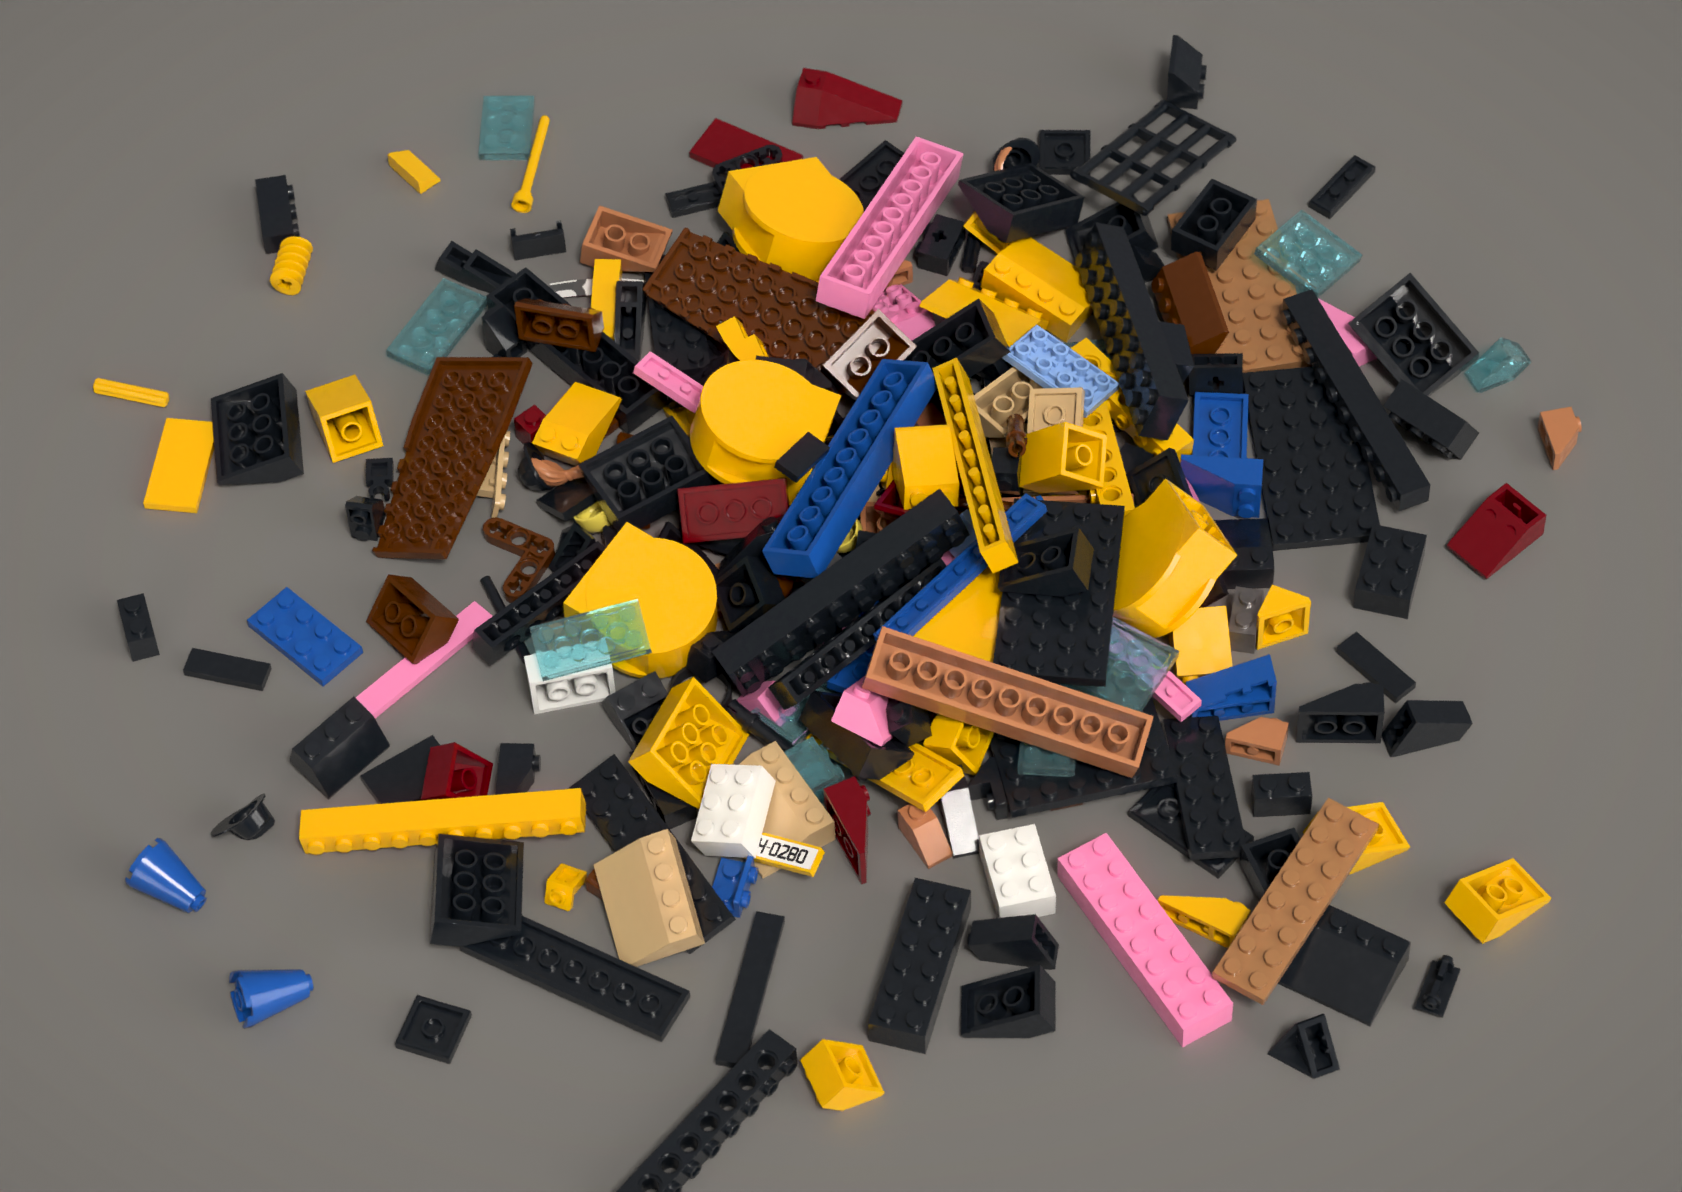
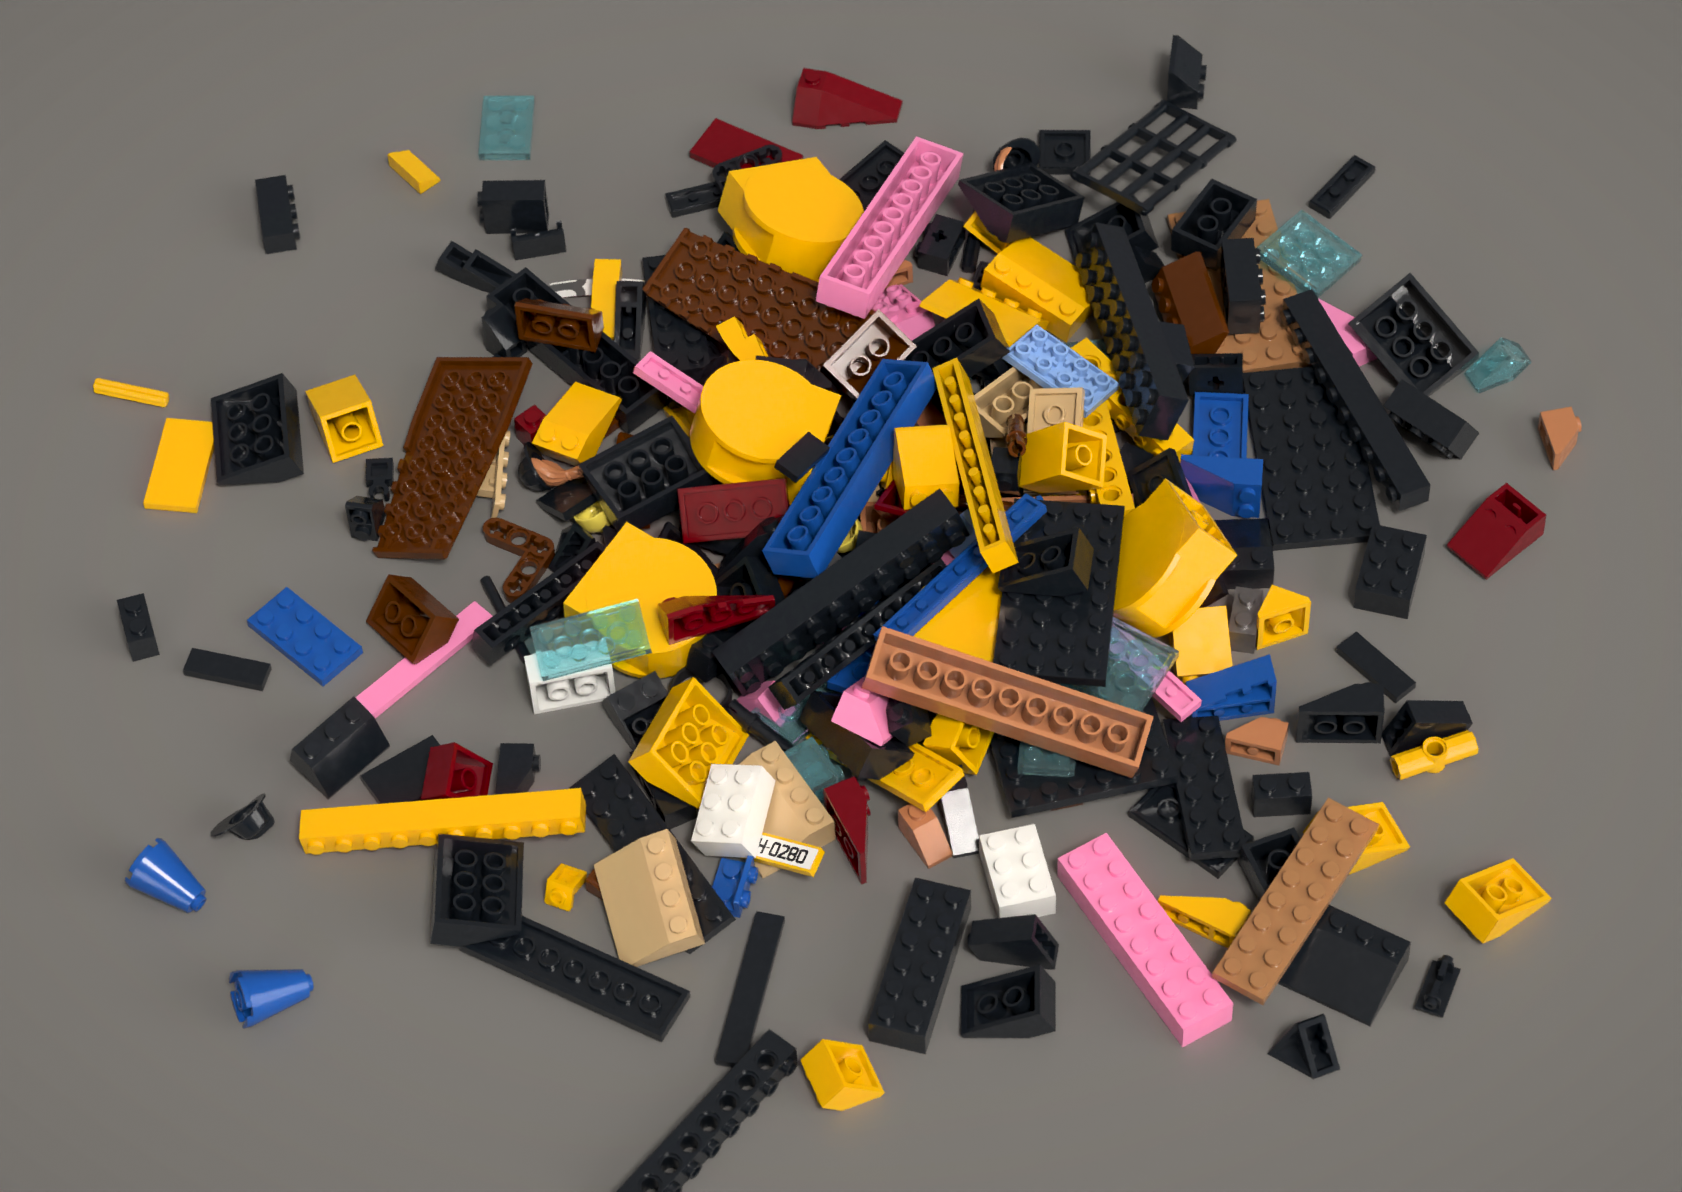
(291, 265): yellow piece -> none
(433, 1029): black tile -> none
(437, 326): clear light blue plate -> none
(513, 205): none -> black brick
(523, 199): yellow piece -> none
(624, 238): nougat slope -> none
(699, 615): none -> dark red wedge
(989, 785): black slope -> none
(1242, 286): none -> black brick
(1420, 758): none -> yellow piece

